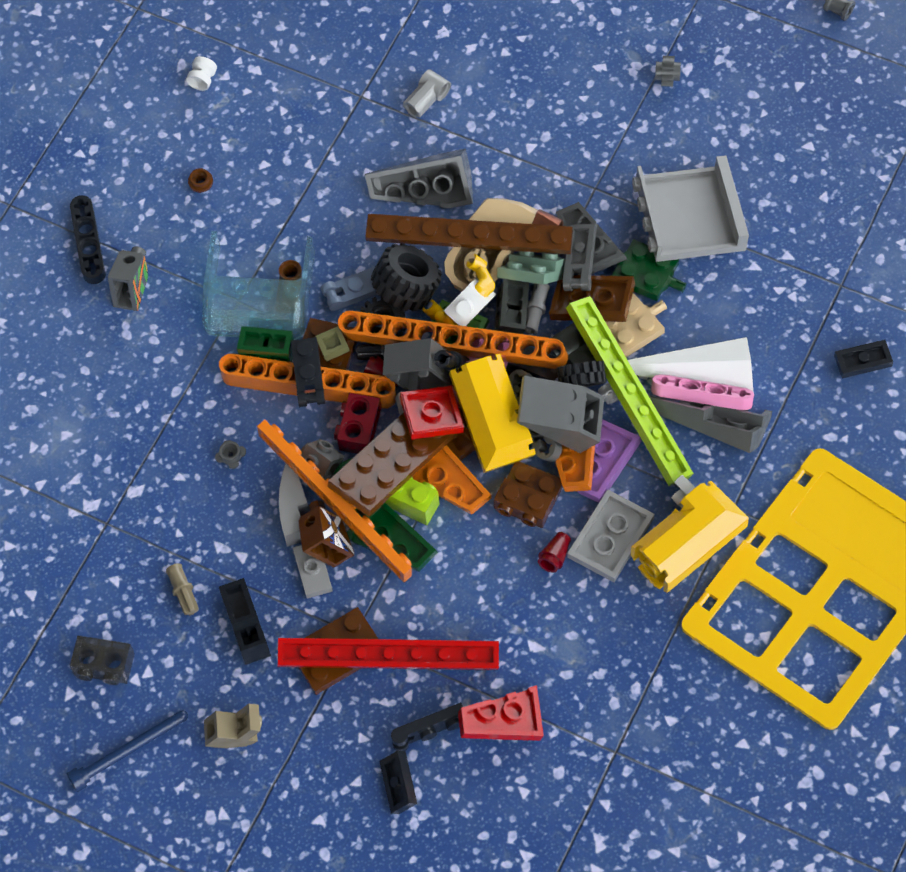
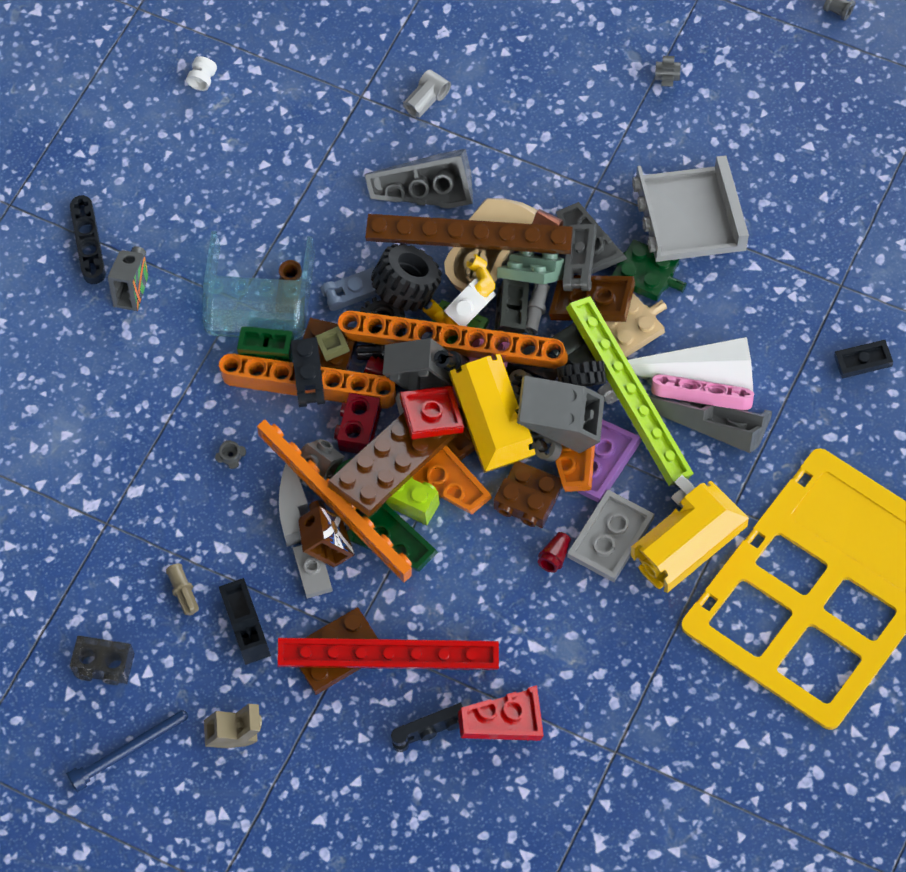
(198, 175): reddish brown plate -> none
(398, 782): black plate -> none

